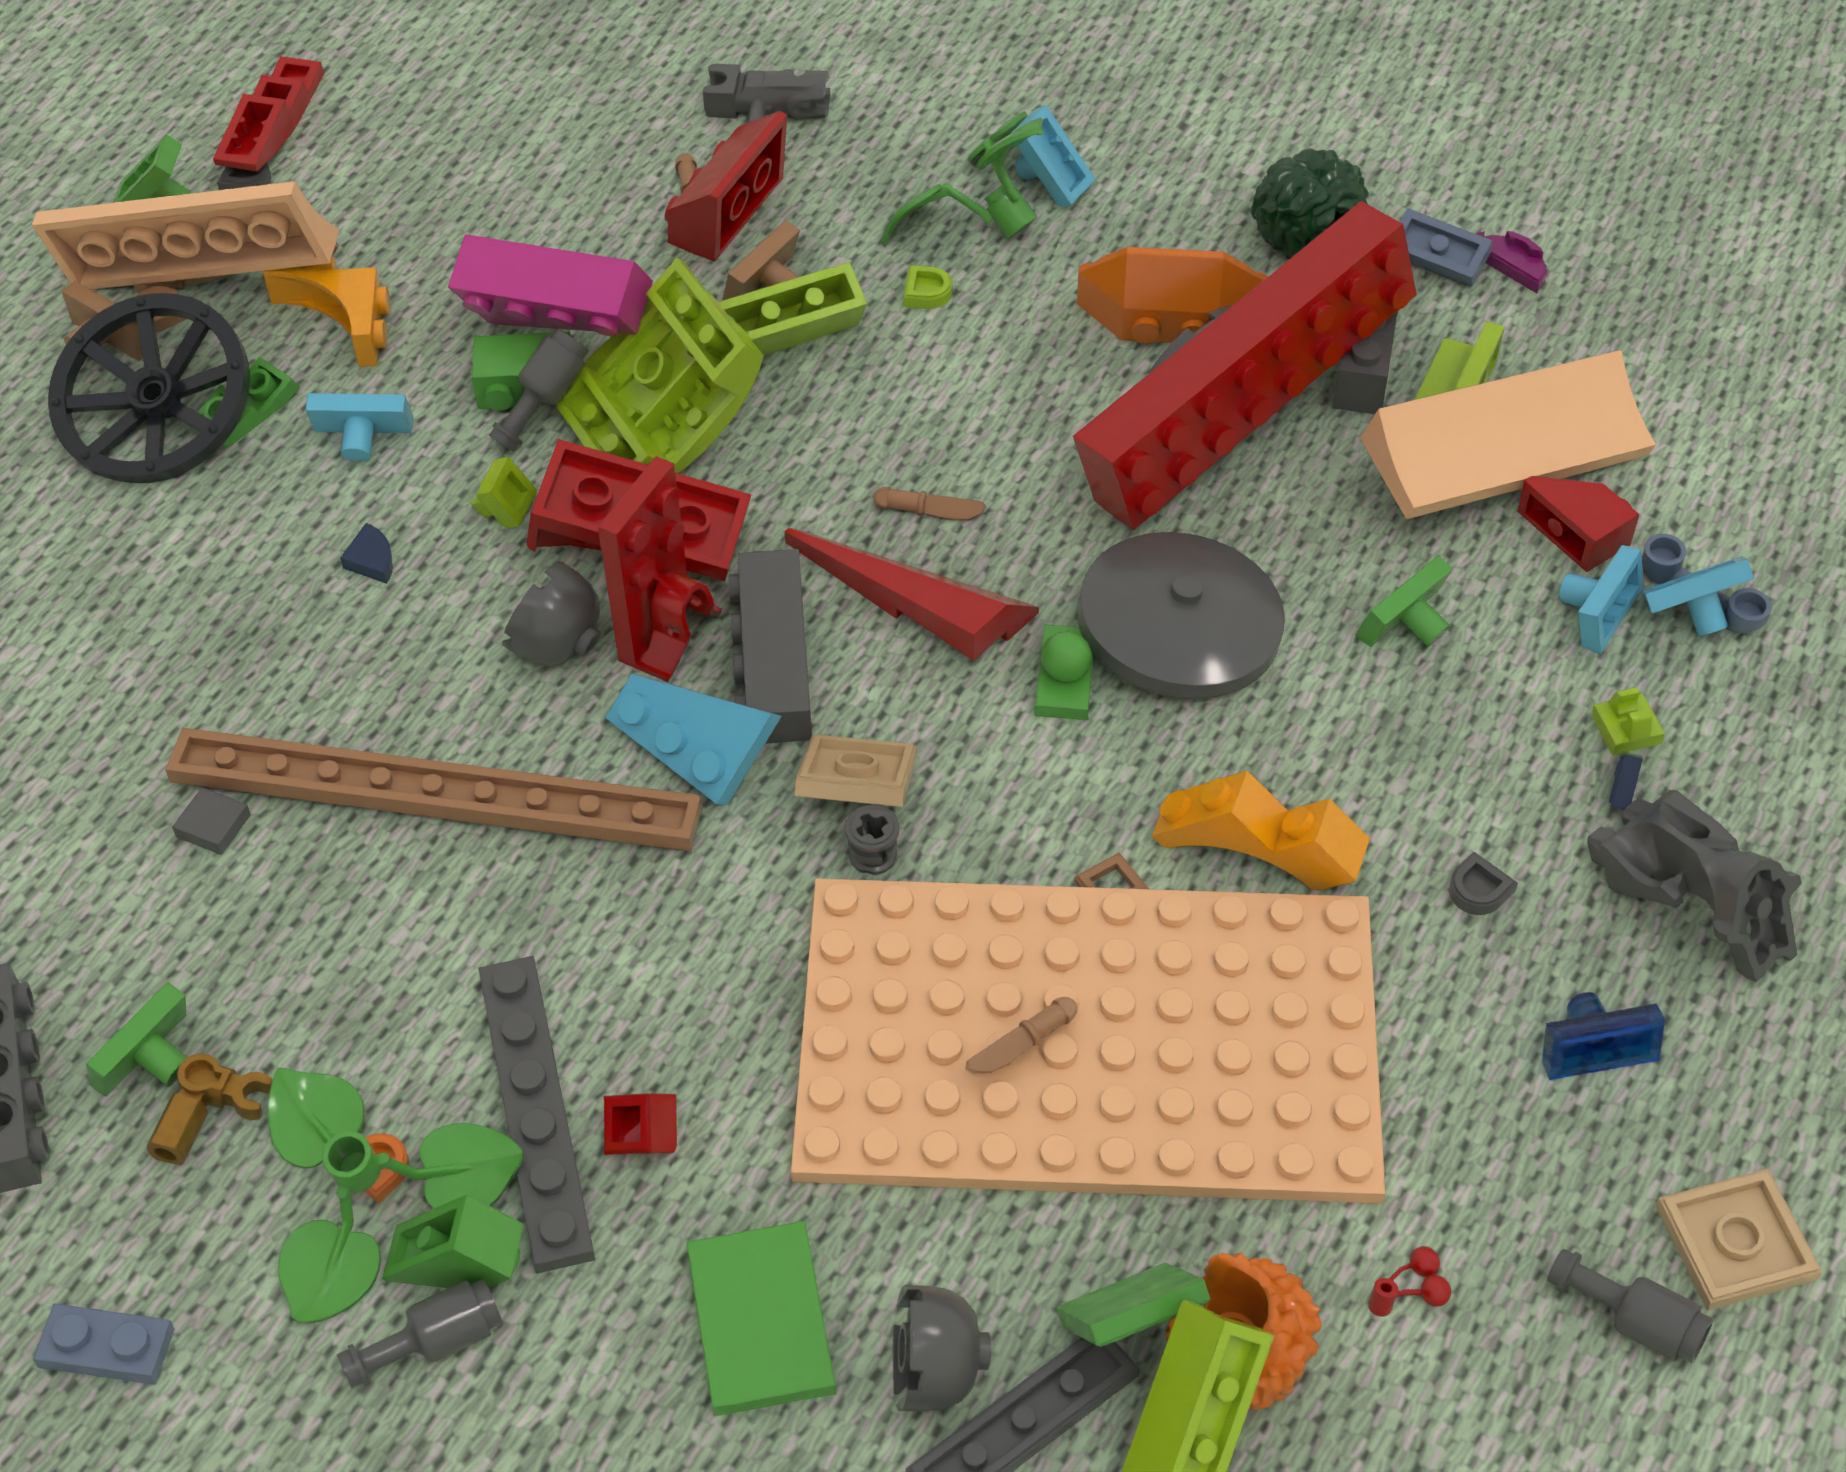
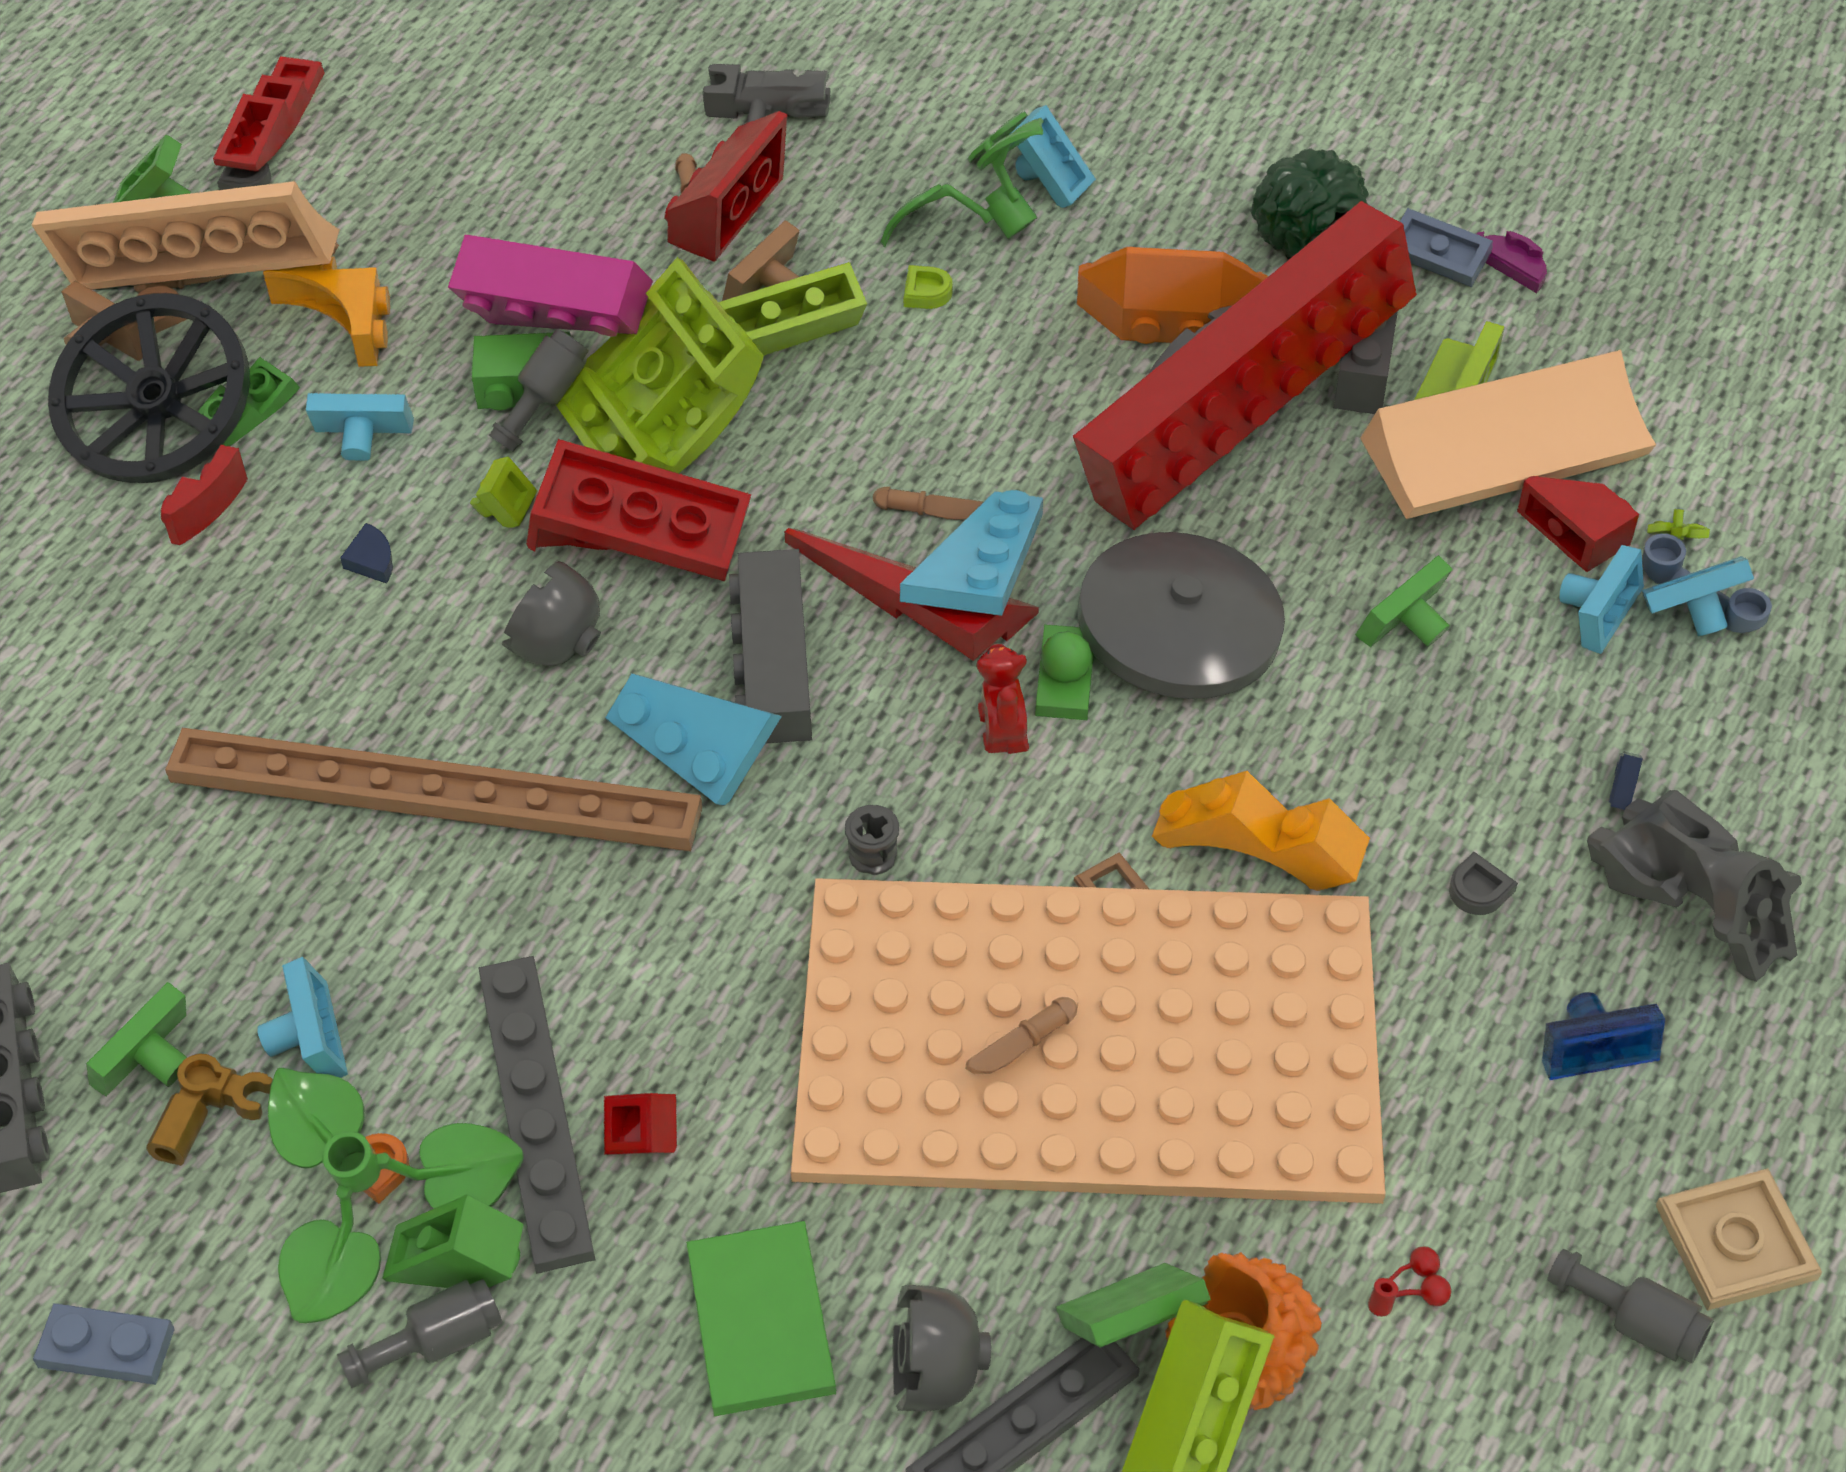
(202, 501): none -> red slope
(211, 820): dark grey tile -> none
(308, 1024): none -> medium azure tile
(649, 574): red plate -> none
(856, 770): tan tile -> none
(980, 559): none -> medium azure wing
(1002, 700): none -> red animal
(1627, 722): lime tile -> none
(1677, 527): none -> lime plant

